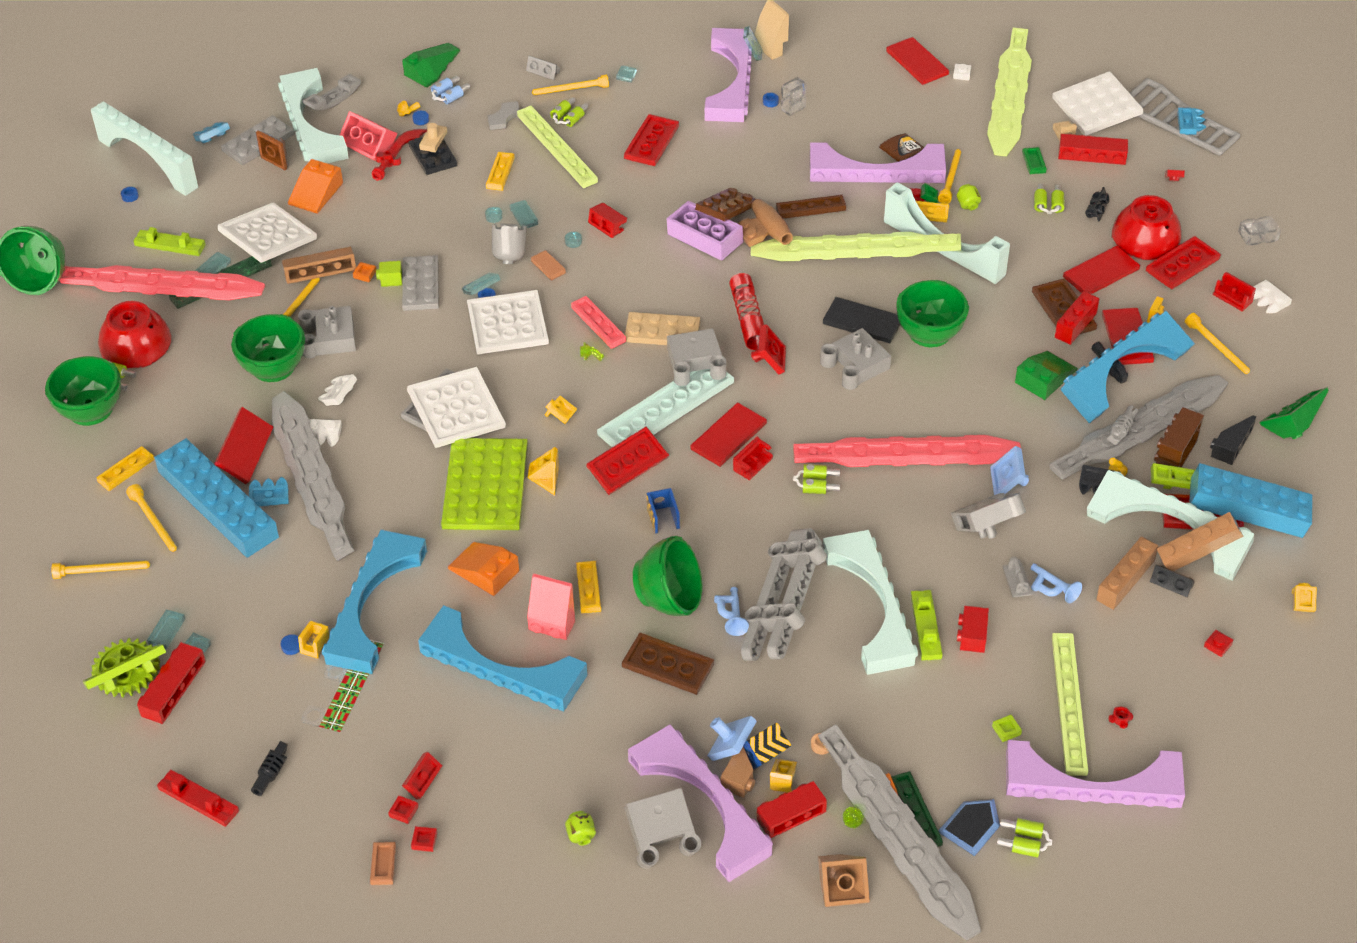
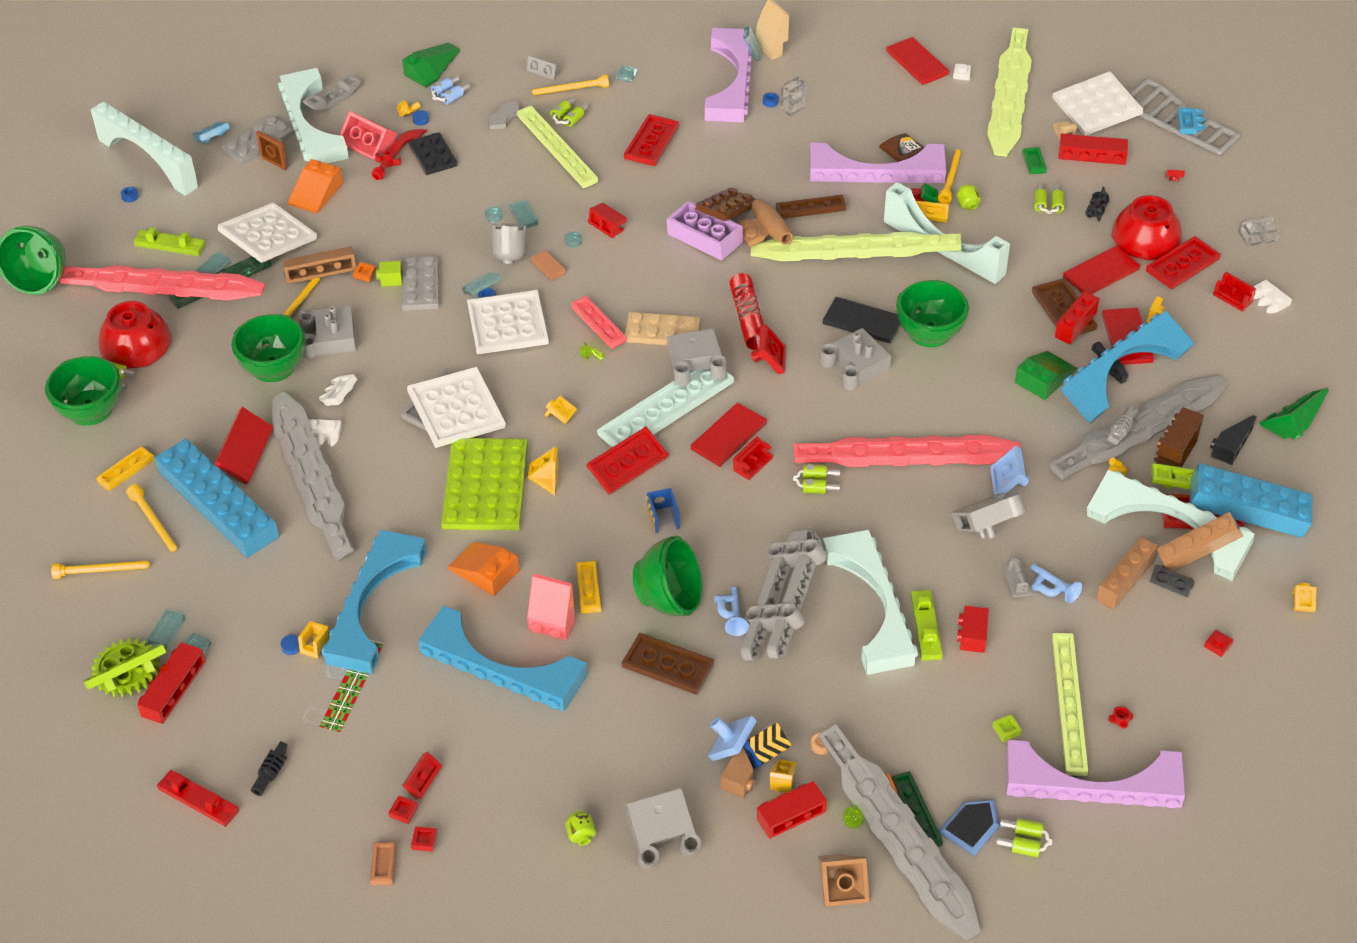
(268, 493): dark azure plate -> none
(433, 137): tan tile -> none
(500, 171): yellow tile -> none
(669, 755): lavender arch -> none
(1091, 477): black plate -> none
(1193, 321): yellow piece -> none

